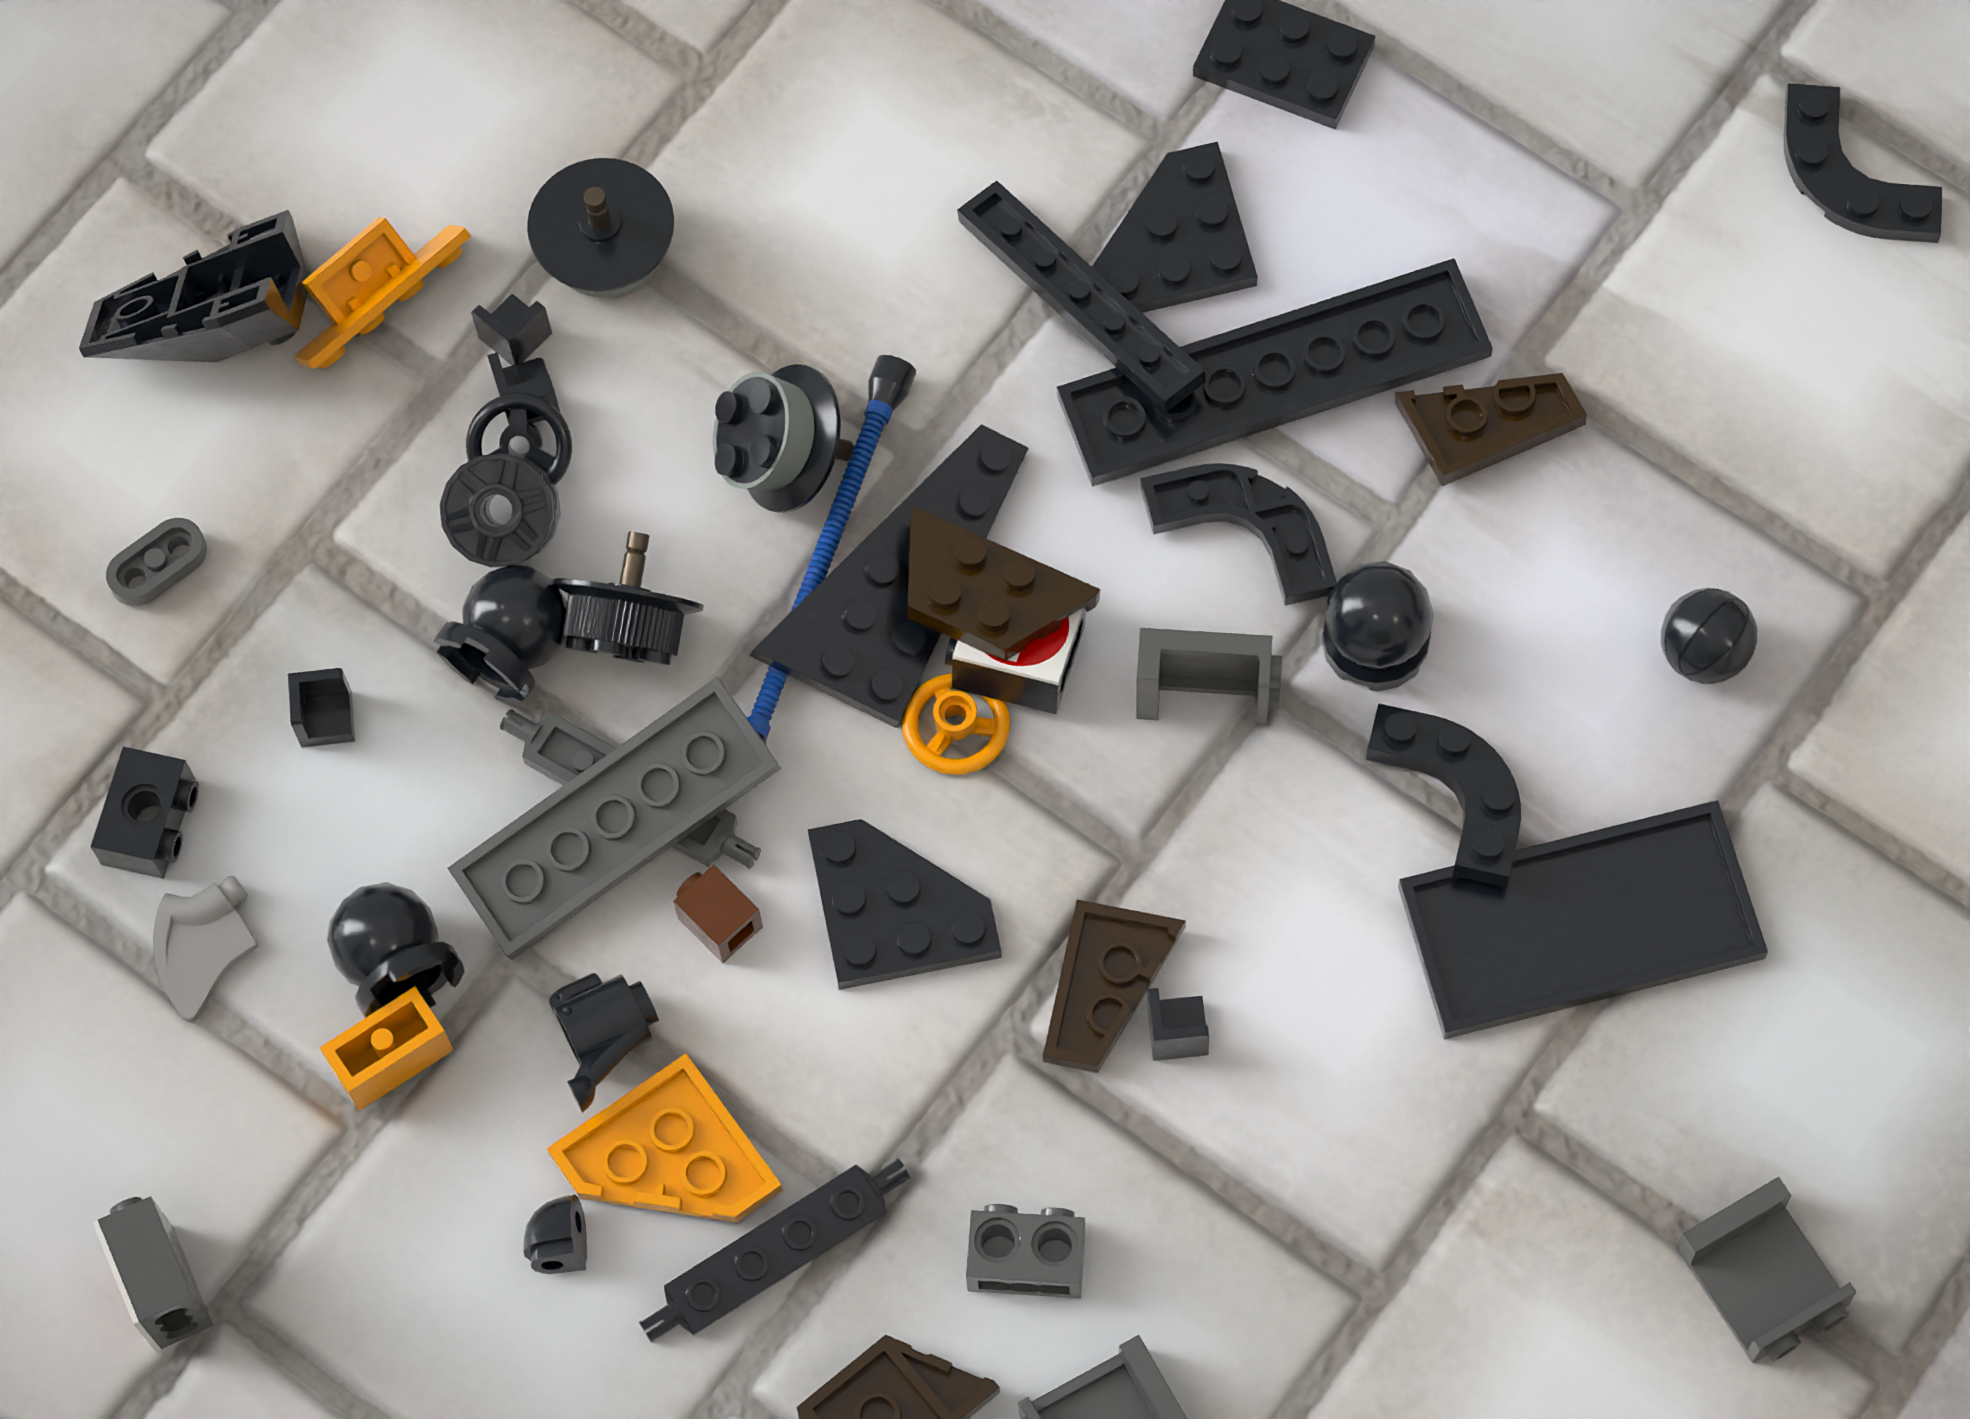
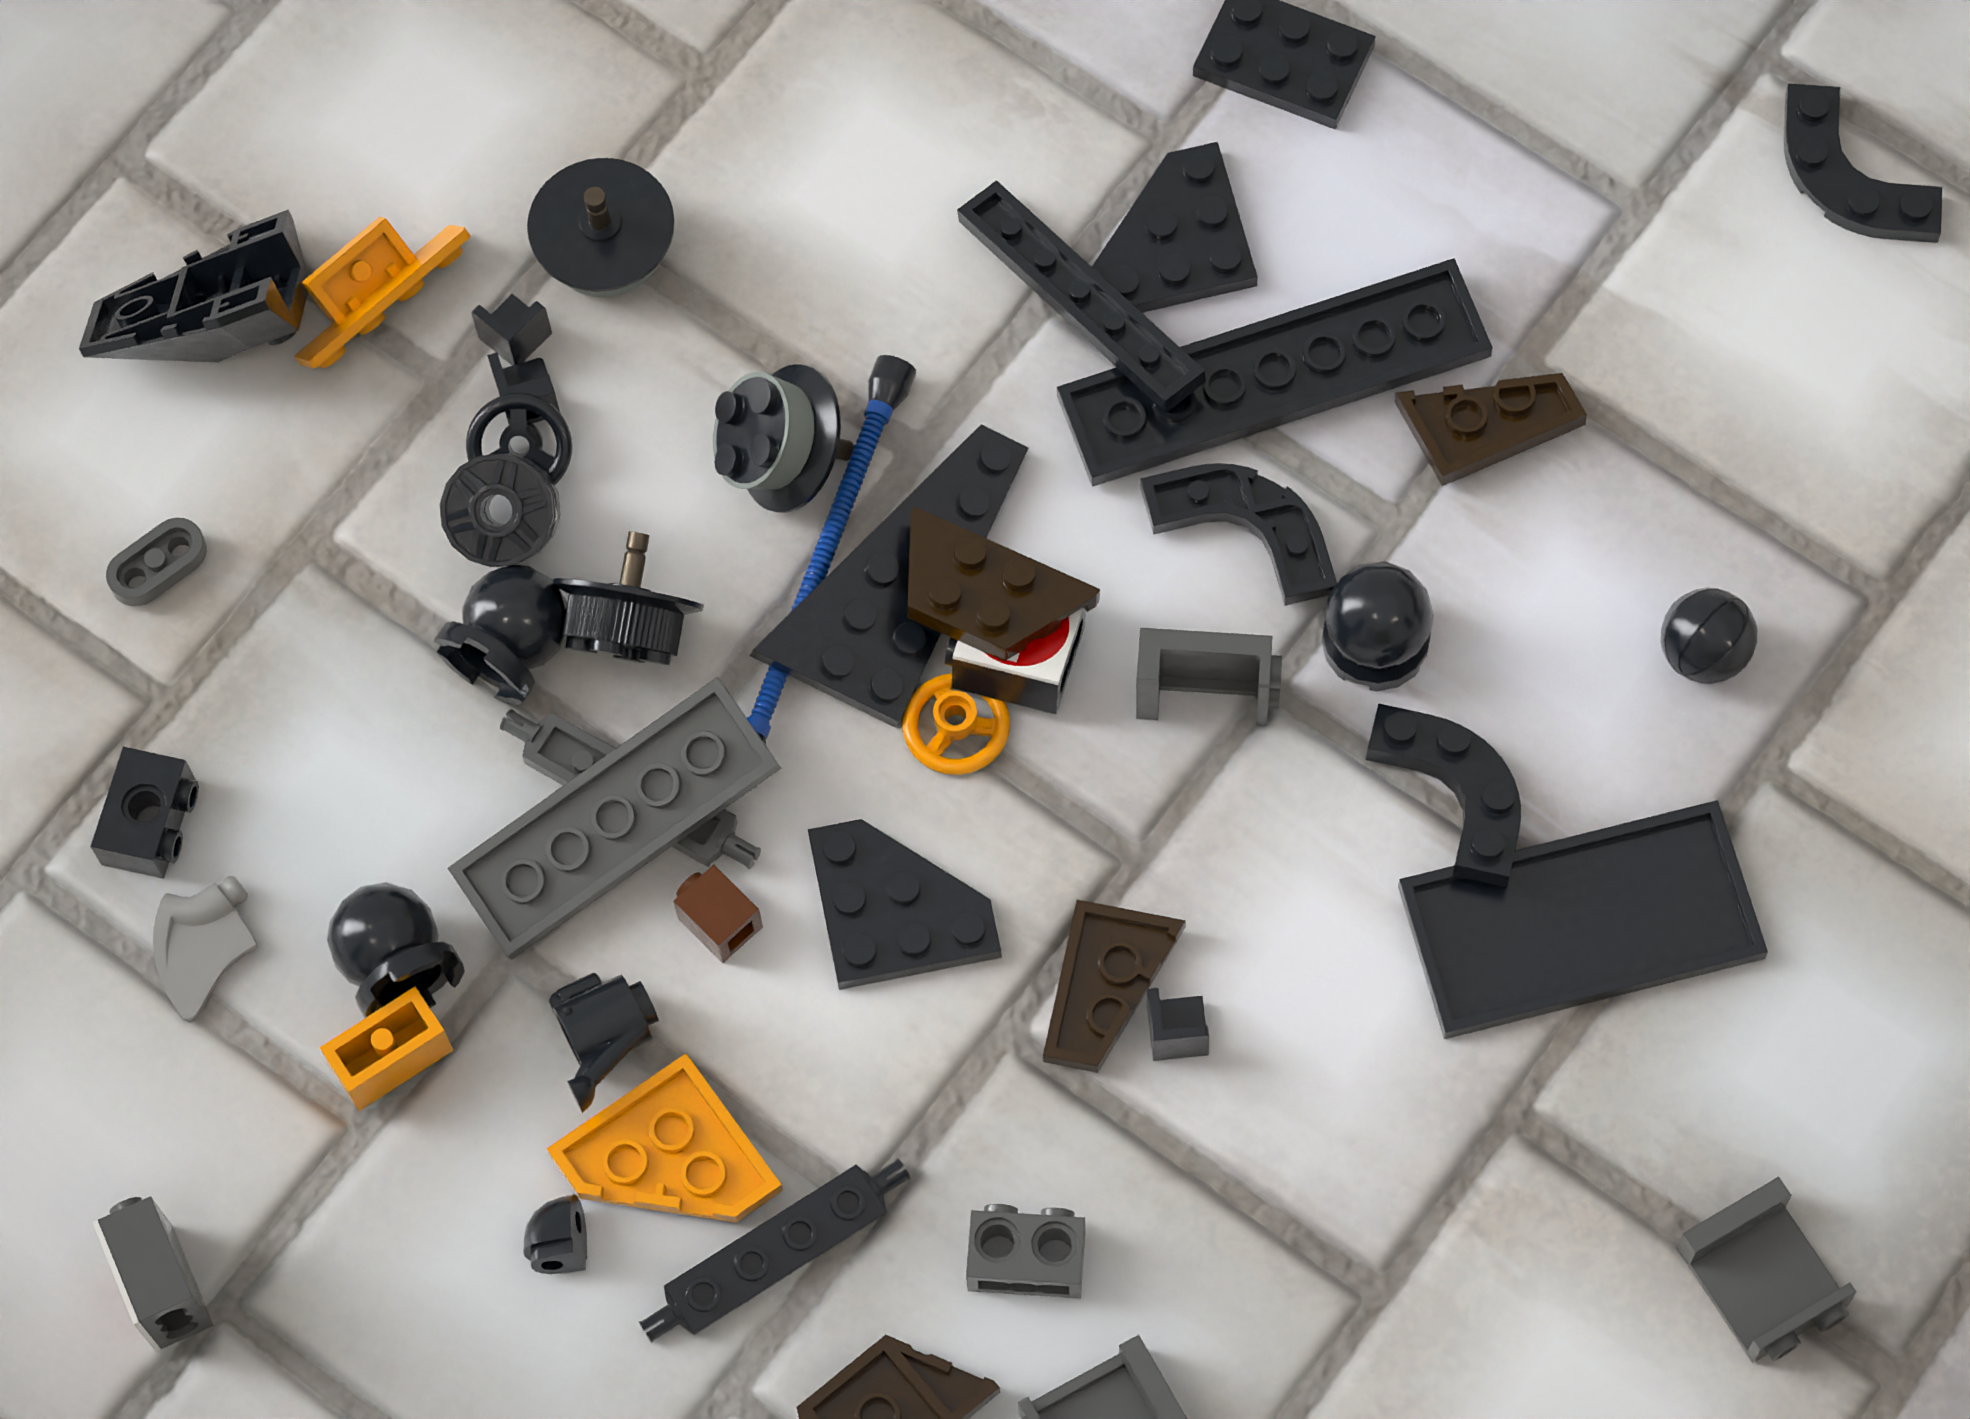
(321, 707): black panel -> none

